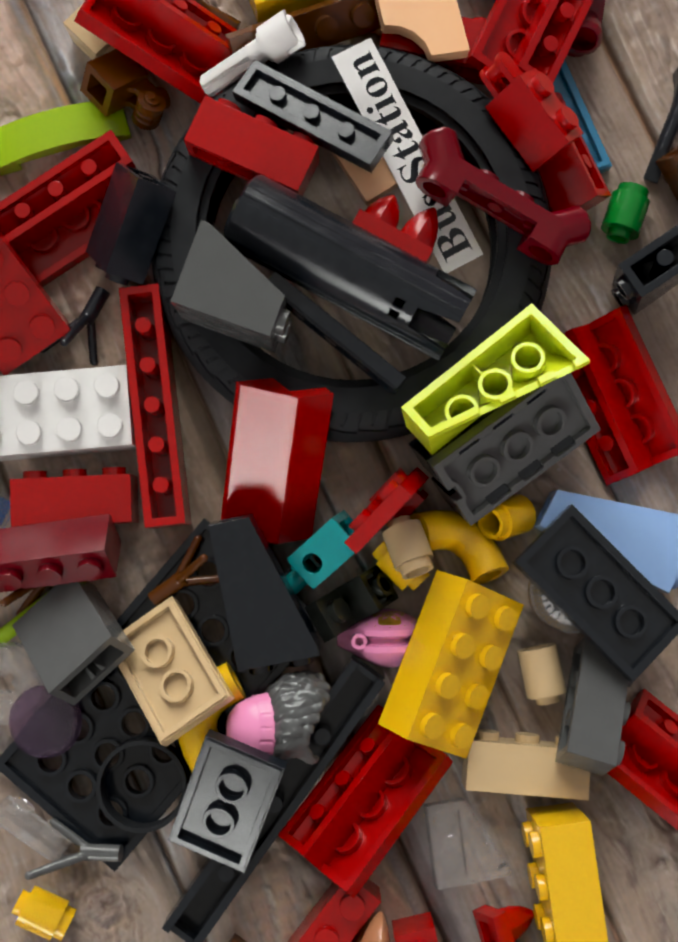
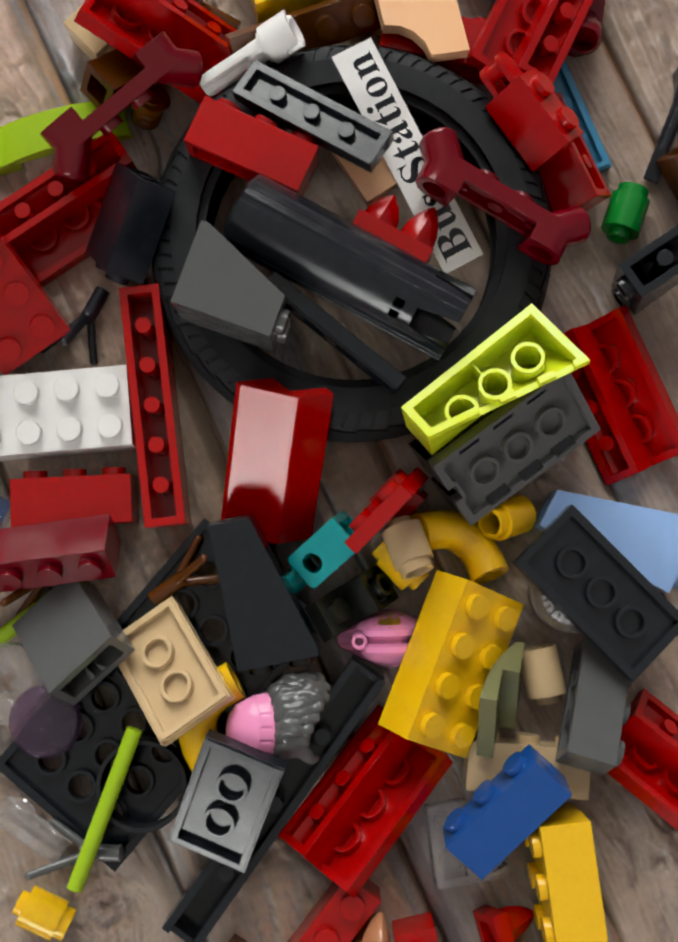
(104, 809): none -> lime bar
(159, 63): none -> dark red plate
(500, 698): none -> olive slope
(505, 811): none -> blue brick

